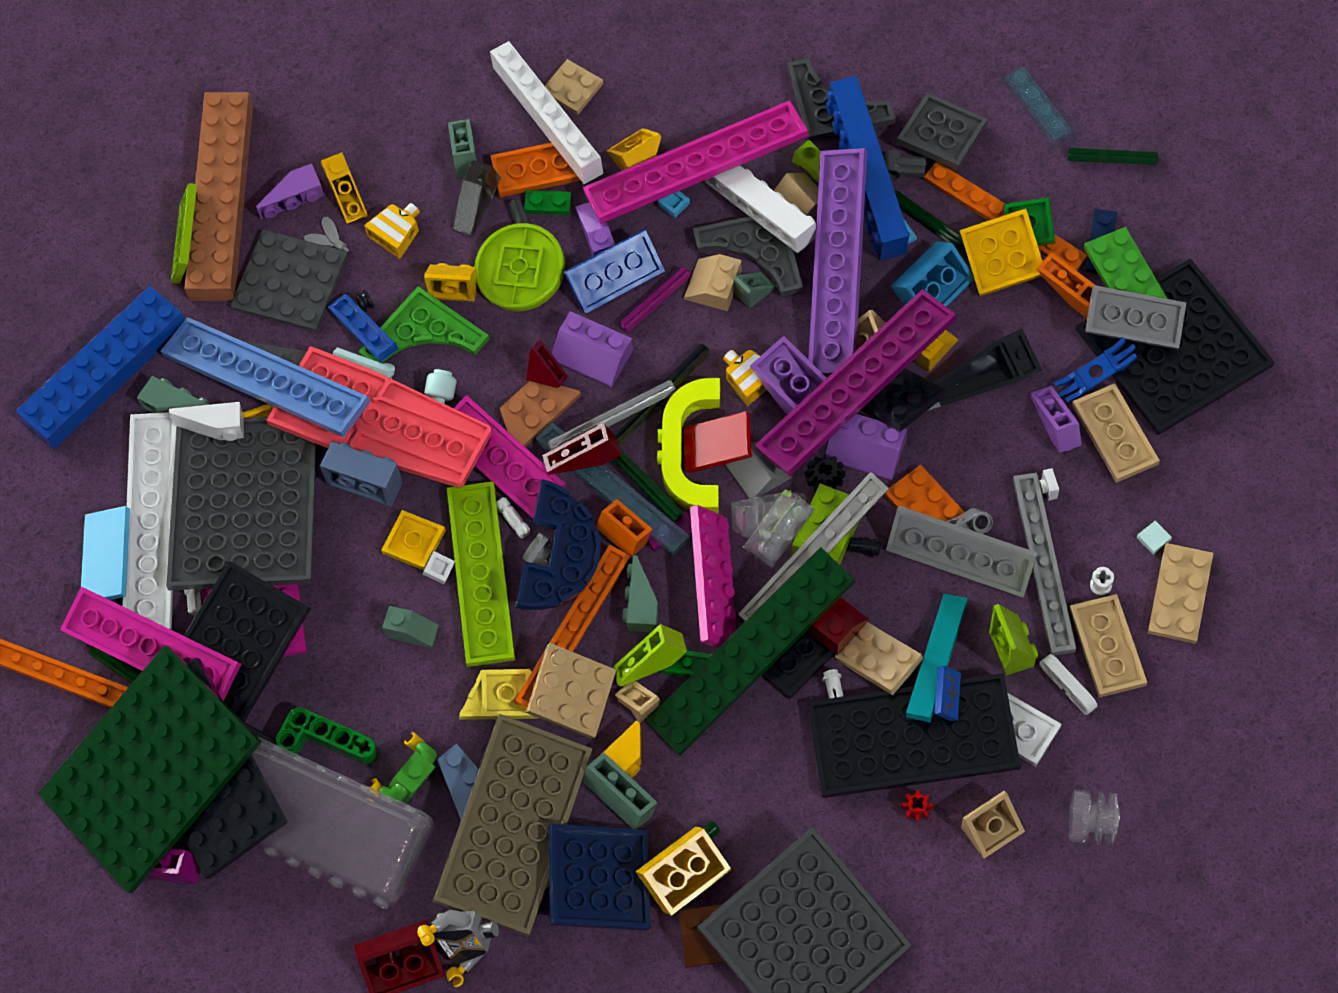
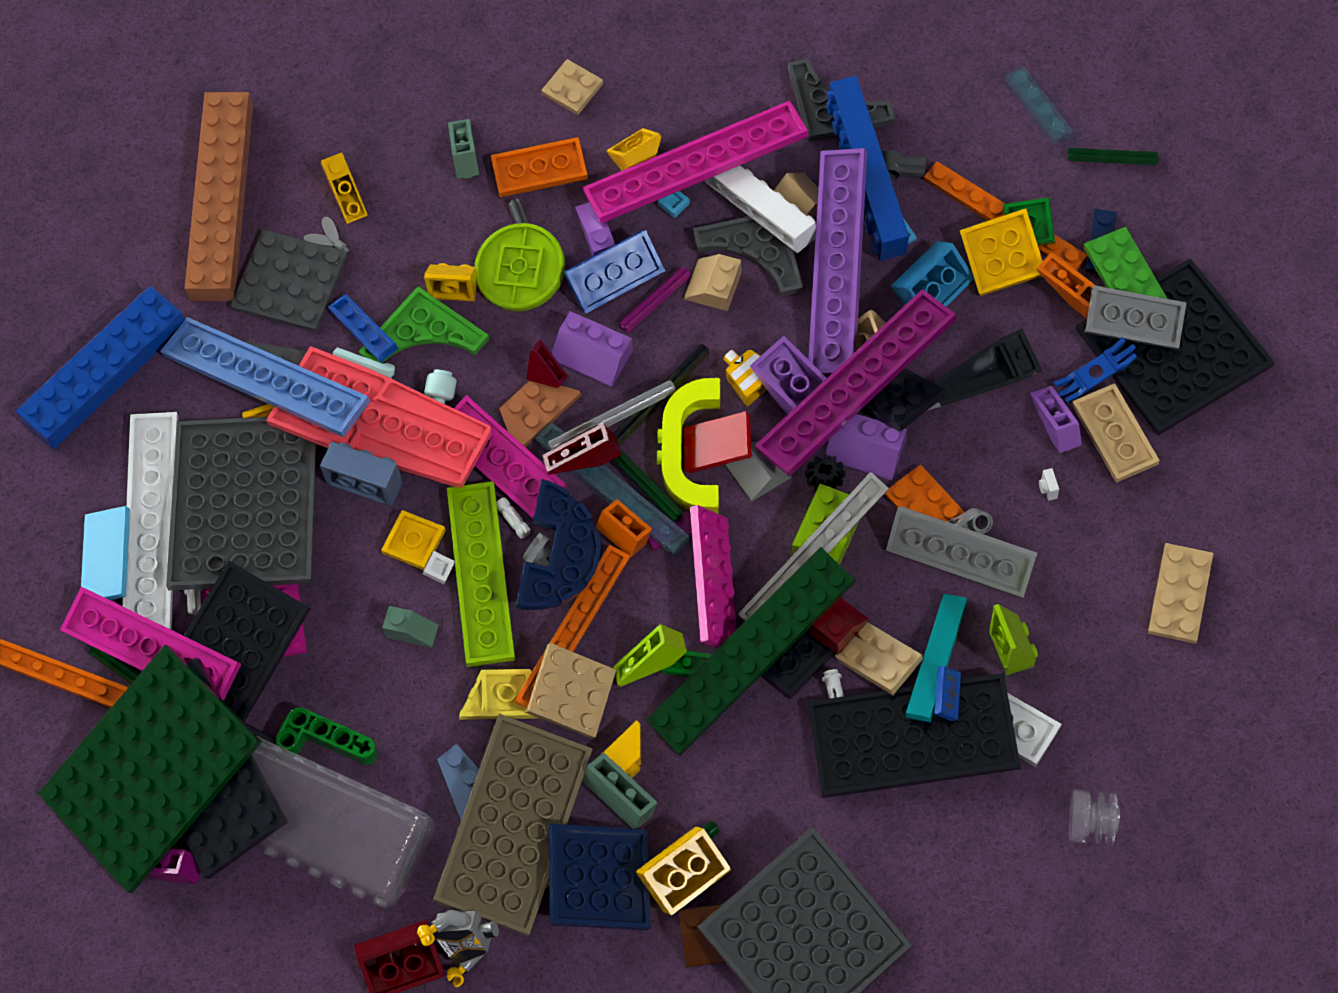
(161, 395): sand green slope -> none
(183, 234): lime tile -> none
(216, 420): white slope -> none
(295, 189): medium lavender slope -> none
(364, 300): black bush -> none
(394, 228): yellow torso -> none
(412, 774): bright green torso -> none
(475, 197): clear smoke slope -> none
(546, 112): white brick -> none
(547, 202): green plate -> none
(638, 700): tan slope -> none
(642, 604): sand green slope -> none
(750, 512): clear slope -> none
(752, 287): sand green slope -> none
(778, 528): clear brick -> none
(808, 158): lime leg -> none
(865, 546): black pin -> none
(917, 813): red gear -> none
(929, 220): dark green axle -> none
(936, 351): yellow slope -> none
(942, 131): dark grey plate -> none
(992, 825): tan slope -> none
(1045, 567): light grey plate -> none
(1068, 682): white beam -> none
(1099, 588): white bush -> none
(1108, 645): tan plate -> none
(1154, 537): light aqua tile -> none

